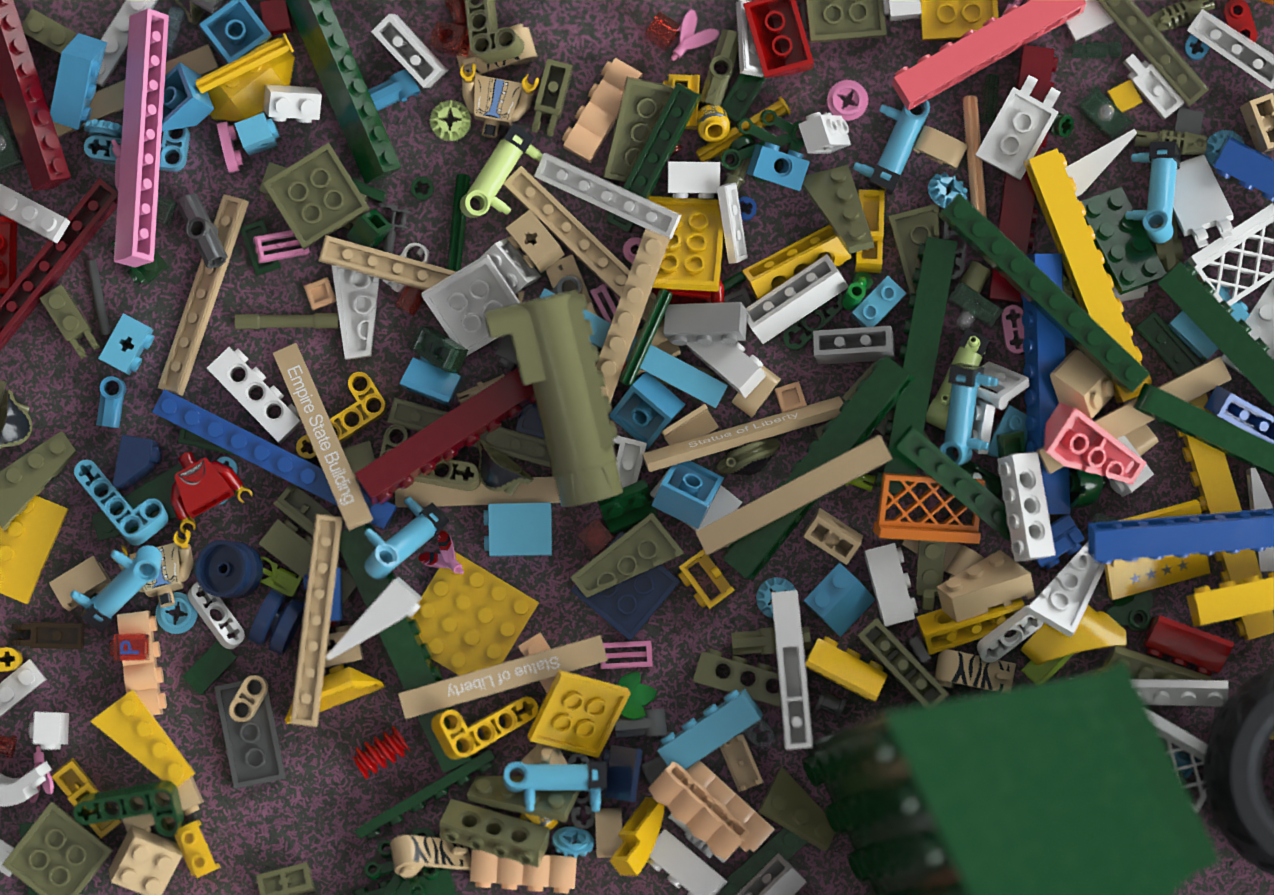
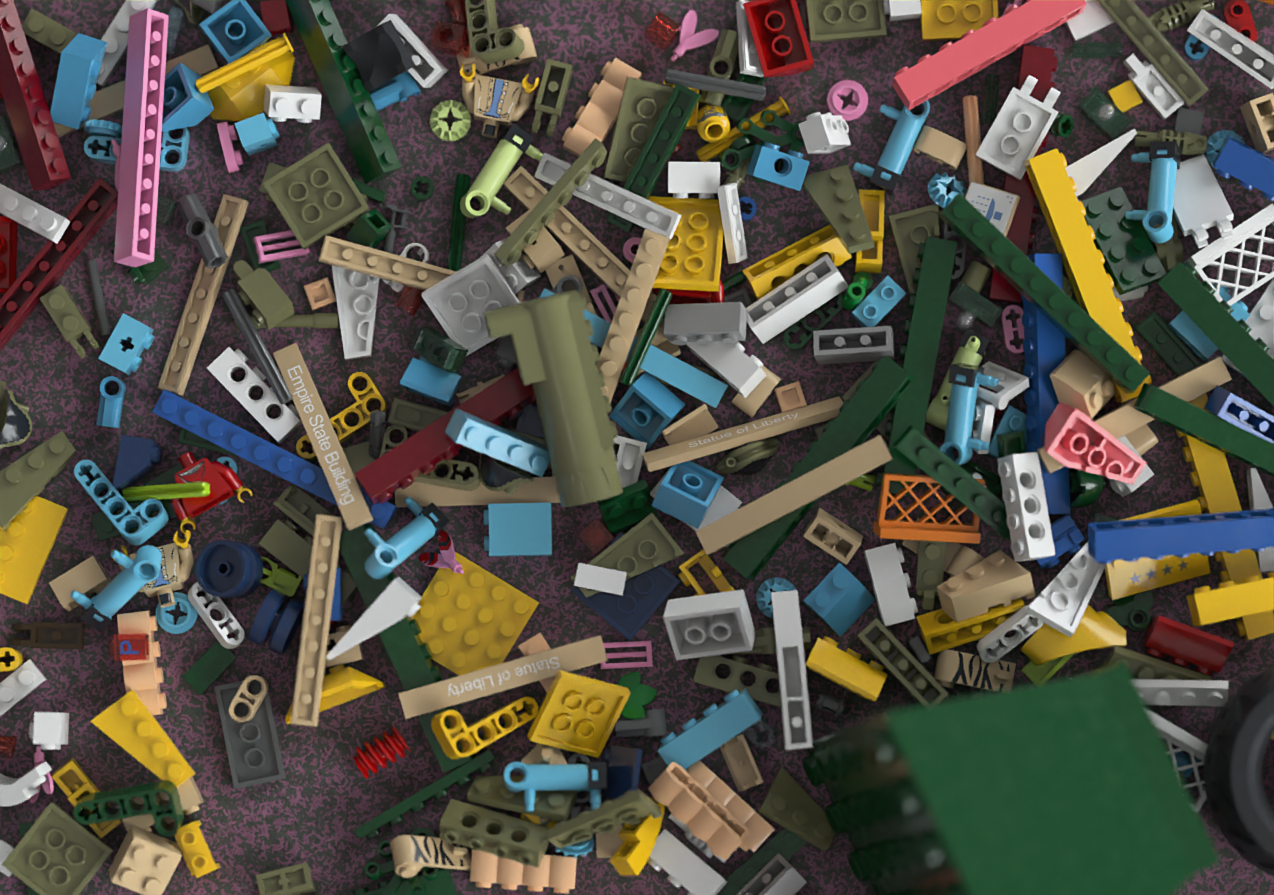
(167, 491): none -> lime axle
(257, 346): none -> dark grey axle
(262, 294): none -> olive hinge
(376, 432): none -> dark grey axle
(379, 55): none -> black brick
(498, 442): none -> medium azure brick
(545, 210): none -> olive plate
(600, 578): none -> white sticker
(604, 819): none -> olive wing
(709, 625): none -> white brick
(715, 84): none -> dark grey axle
(994, 204): none -> white tile

